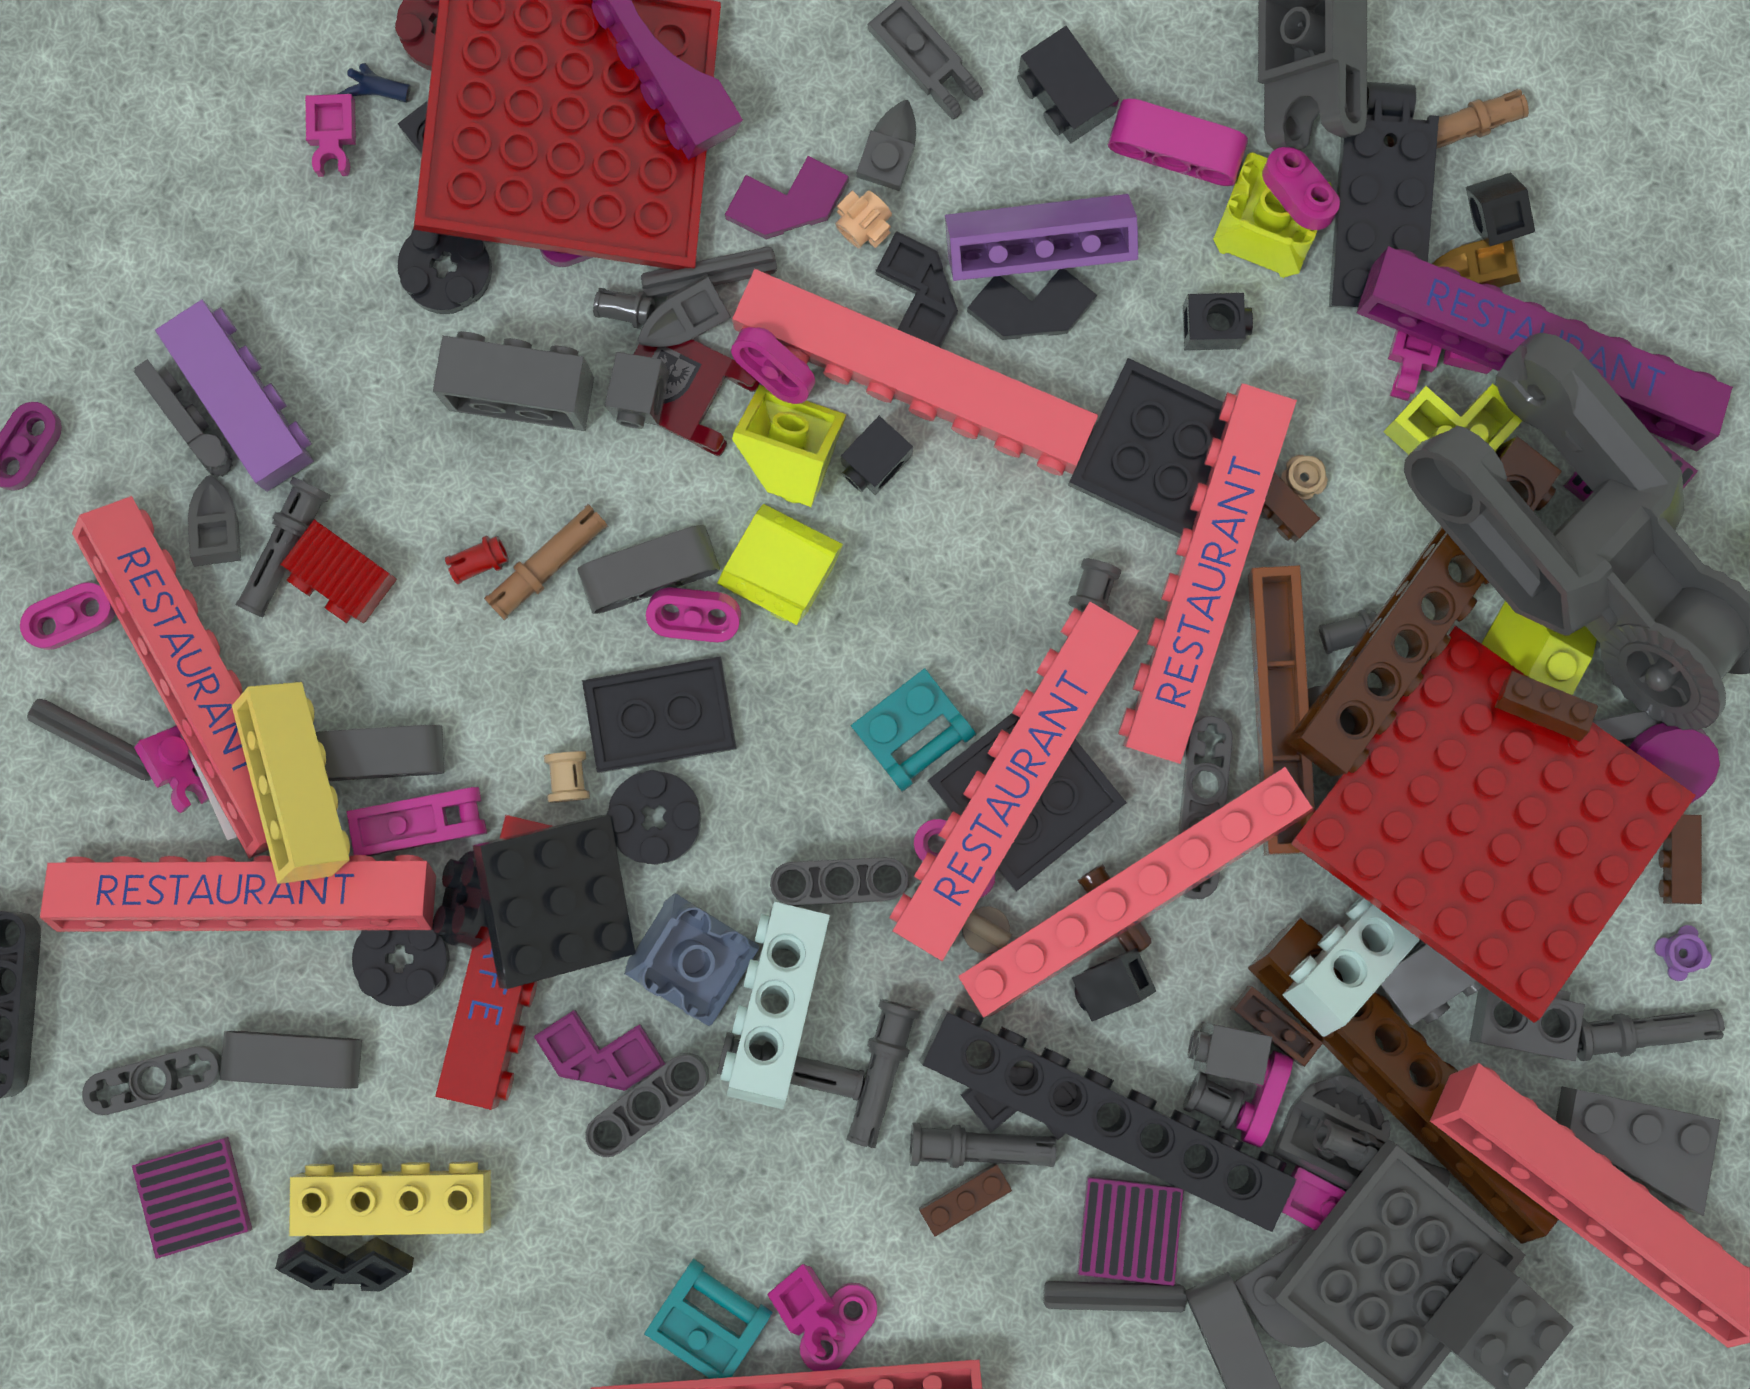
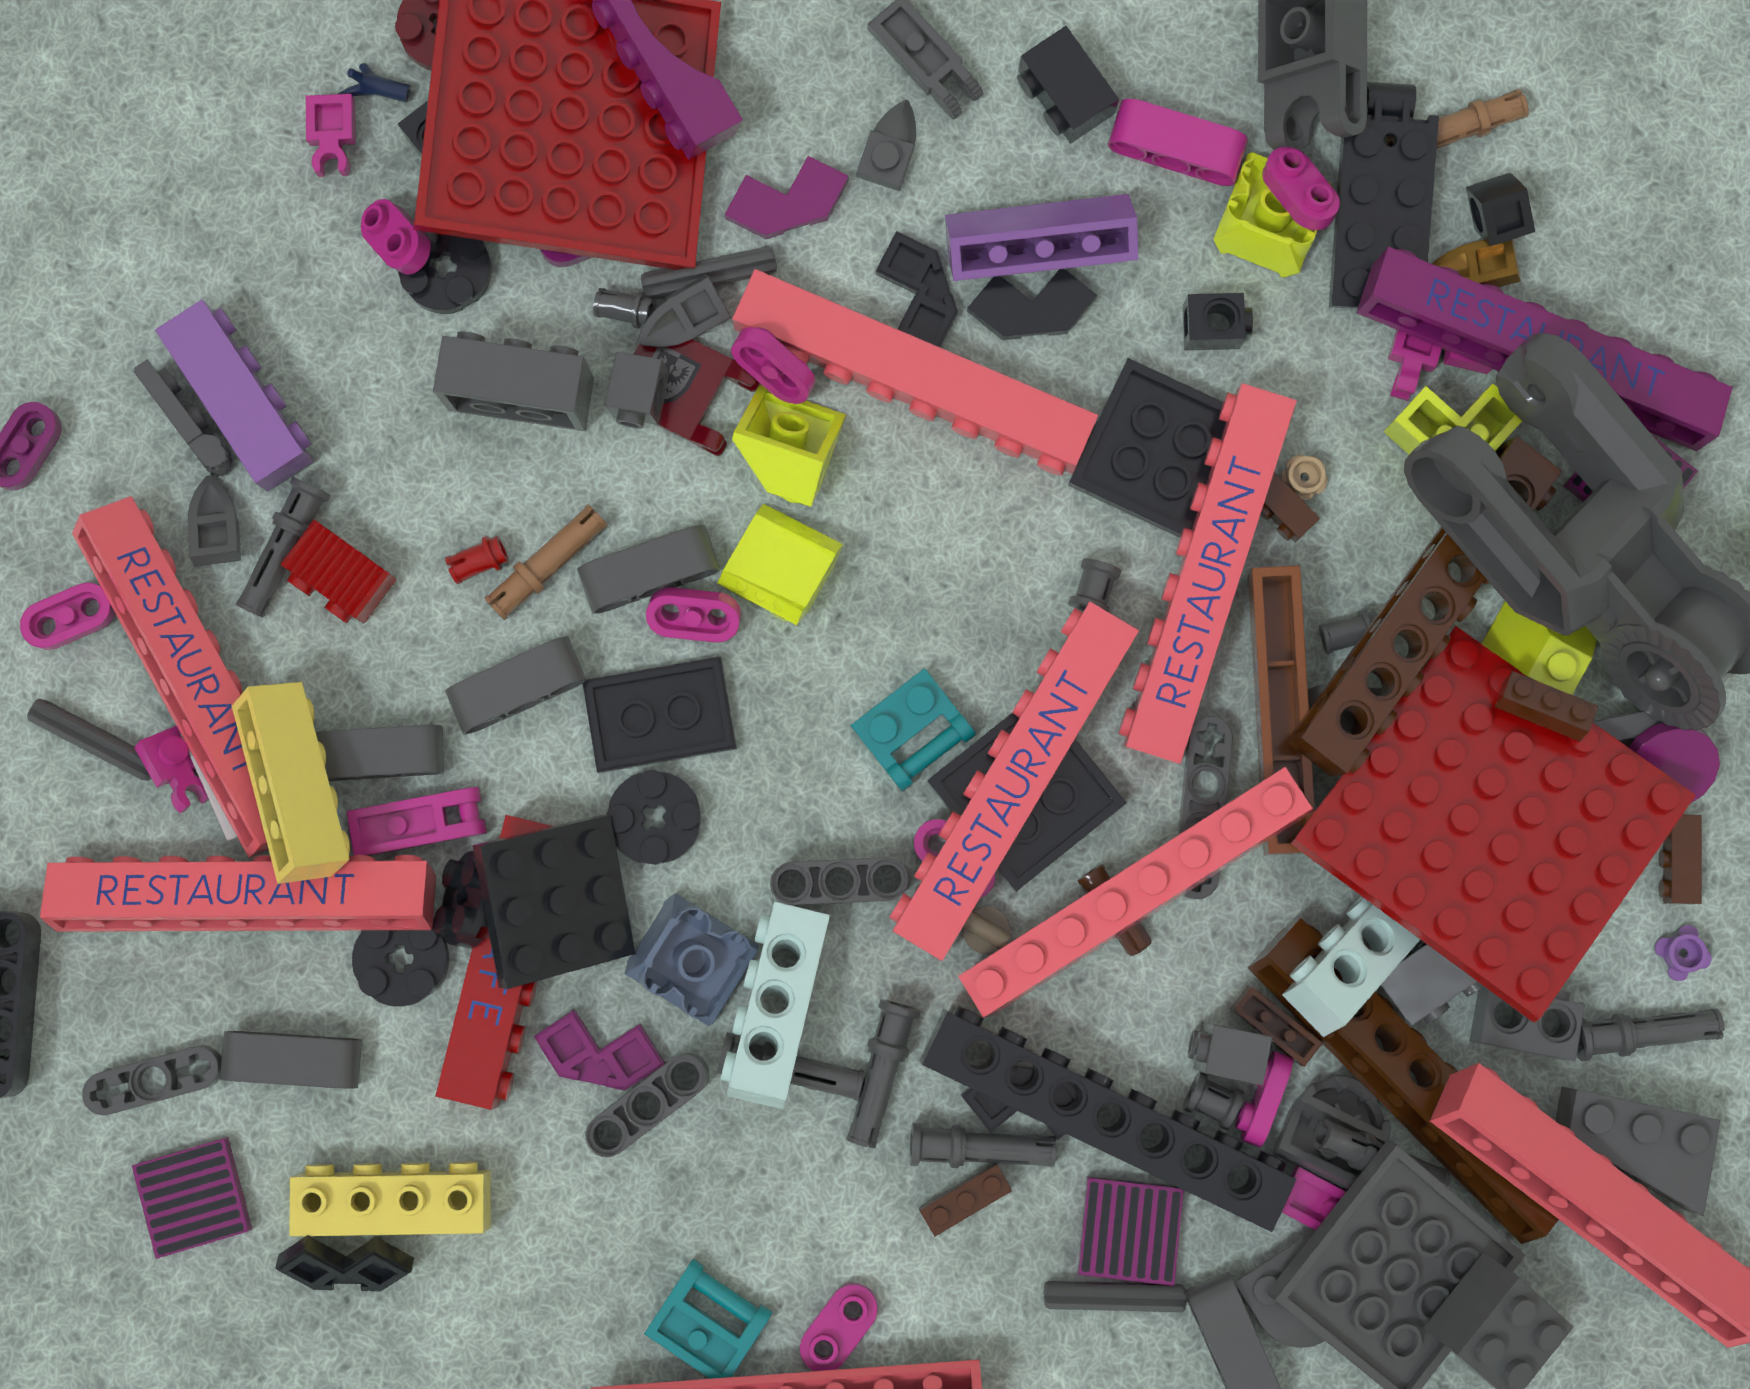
(392, 236): none -> dark pink plate
(515, 685): none -> dark grey beam
(566, 776): tan bush -> none
(803, 1306): dark pink plate -> none
(863, 219): light nougat gear -> none
(875, 456): black brick -> none
(1113, 985): black brick -> none

